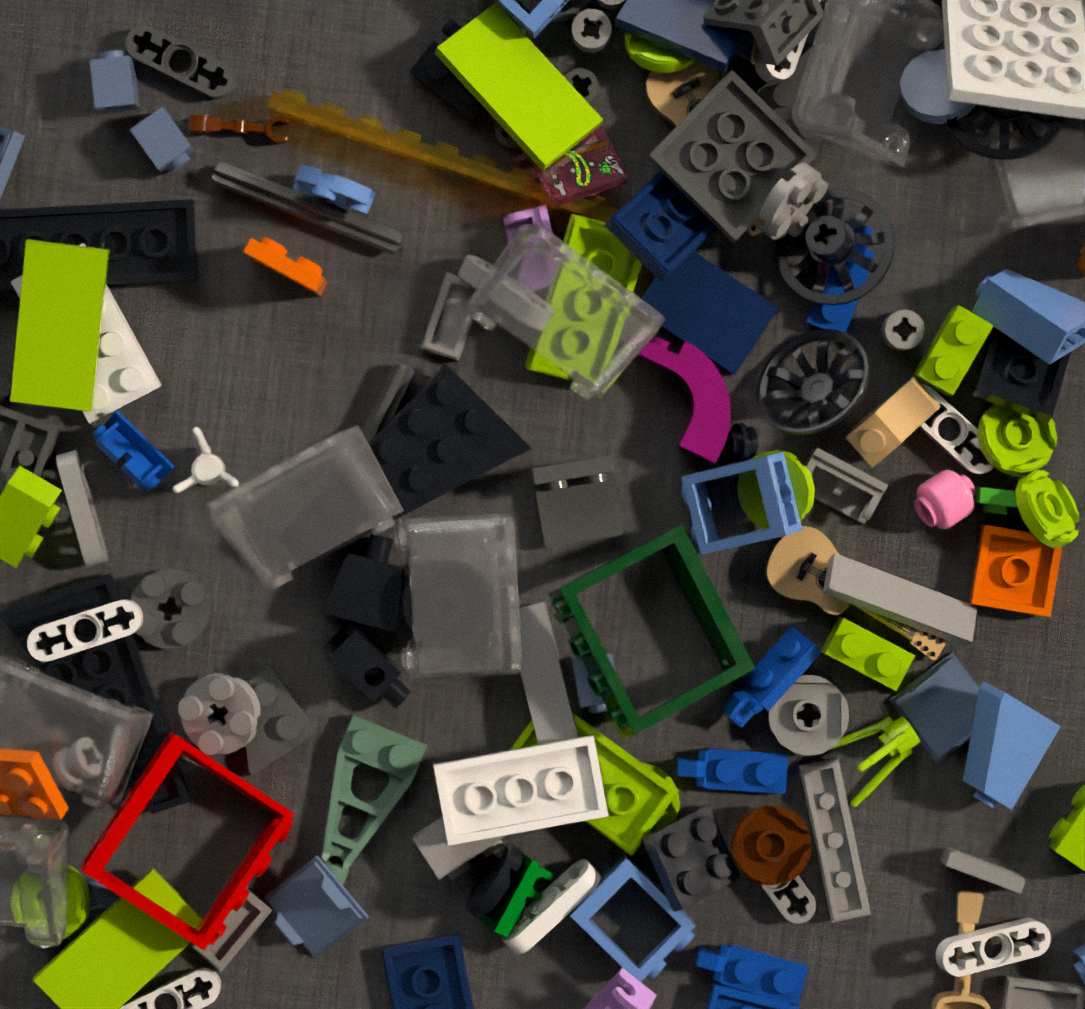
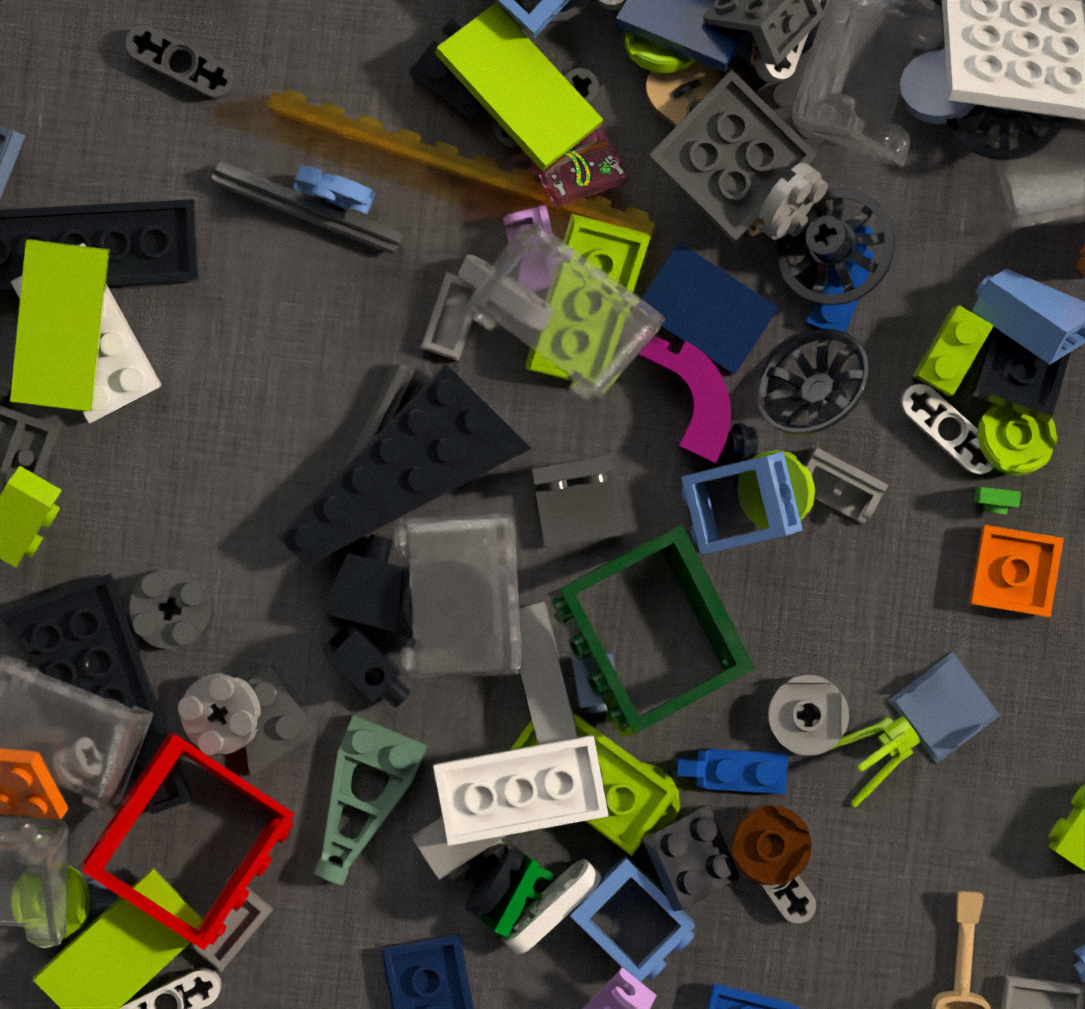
(59, 650): white beam -> none
(82, 508): light grey beam -> none
(114, 82): sand blue brick -> none
(144, 461): blue hinge -> none
(163, 141): sand blue brick -> none
(206, 468): white plant -> none
(207, 124): reddish brown piece -> none
(274, 257): orange plate -> none
(306, 506): clear windscreen -> none
(314, 908): sand blue piece -> none
(589, 40): light grey wheel -> none
(660, 226): dark blue tile -> none
(755, 971): blue hinge -> none
(771, 676): blue hinge -> none
(799, 569): tan piece -> none
(834, 839): light grey tile -> none
(867, 653): lime brick -> none
(892, 422): tan arch -> none
(895, 336): light grey wheel -> none
(900, 600): light grey tile -> none
(945, 499): bright pink head -> none
(983, 870): light grey tile -> none
(1005, 746): medium blue slope -> none
(1009, 953): white beam -> none
(1047, 509): lime tile -> none

